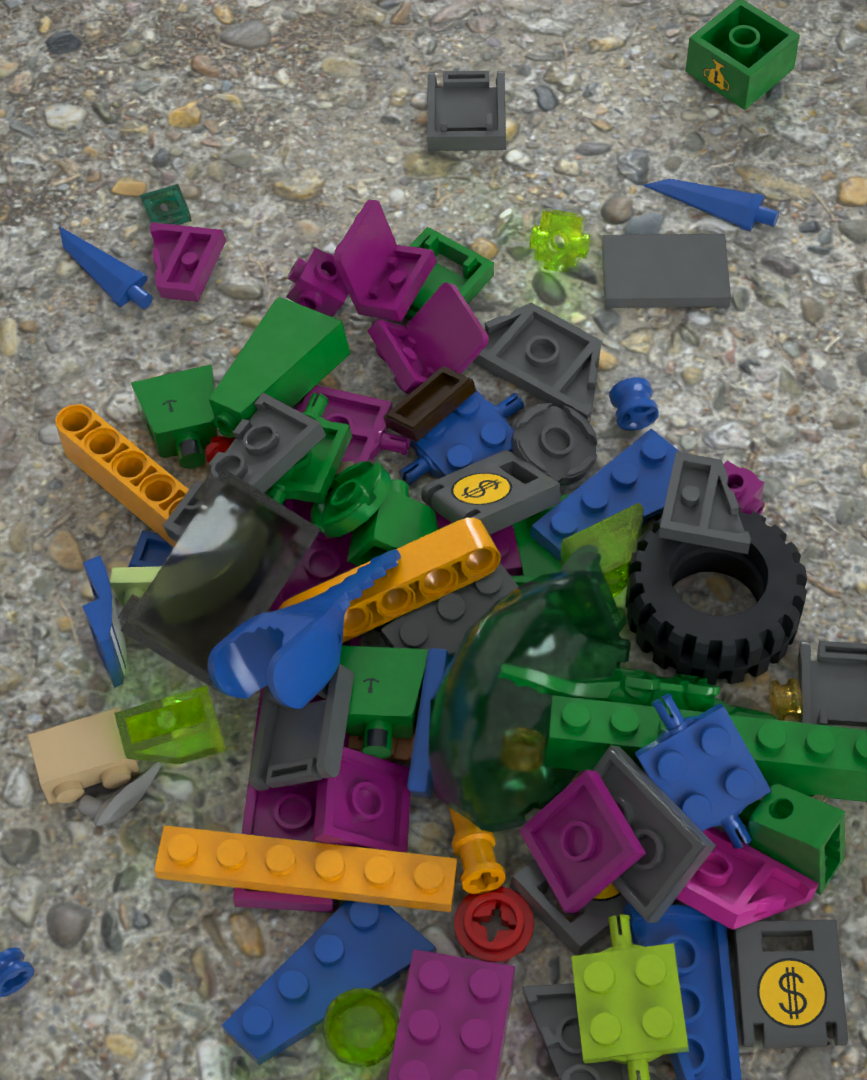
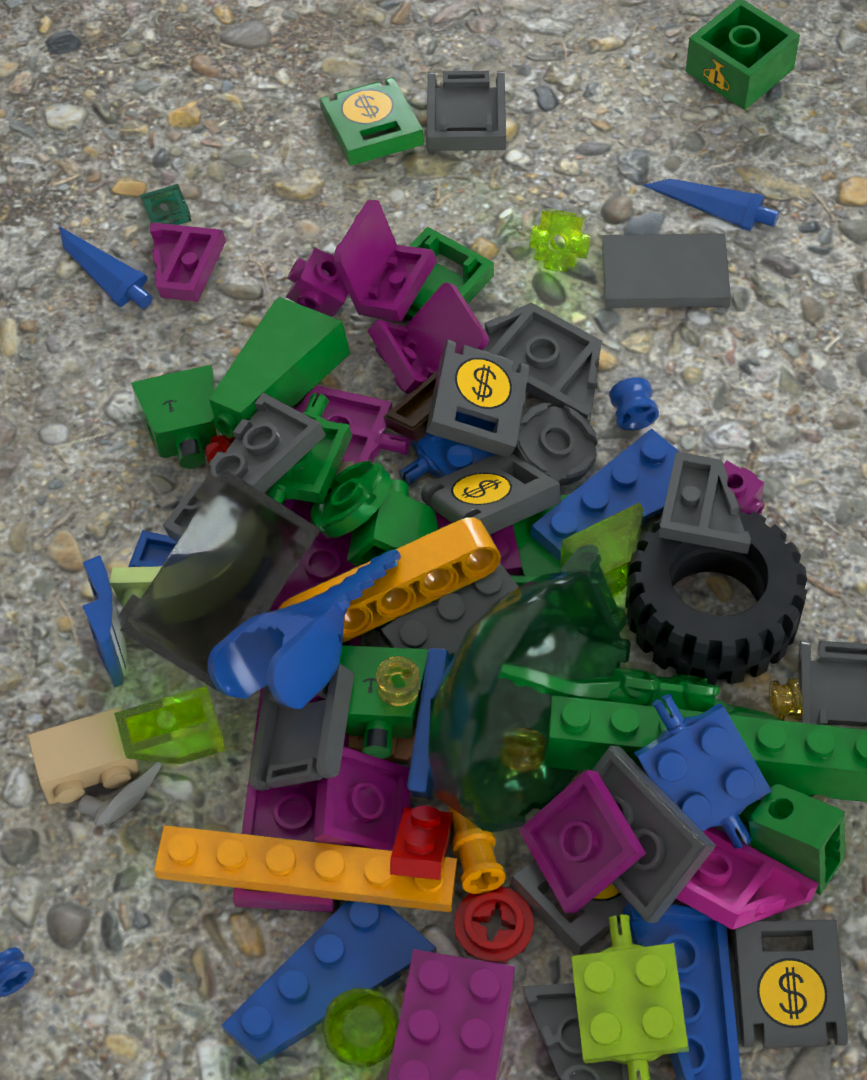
(119, 467): light orange beam -> none
(369, 111): none -> container
(409, 673): none -> clear yellow bush
(421, 843): none -> red plate
(479, 387): none -> dark grey container

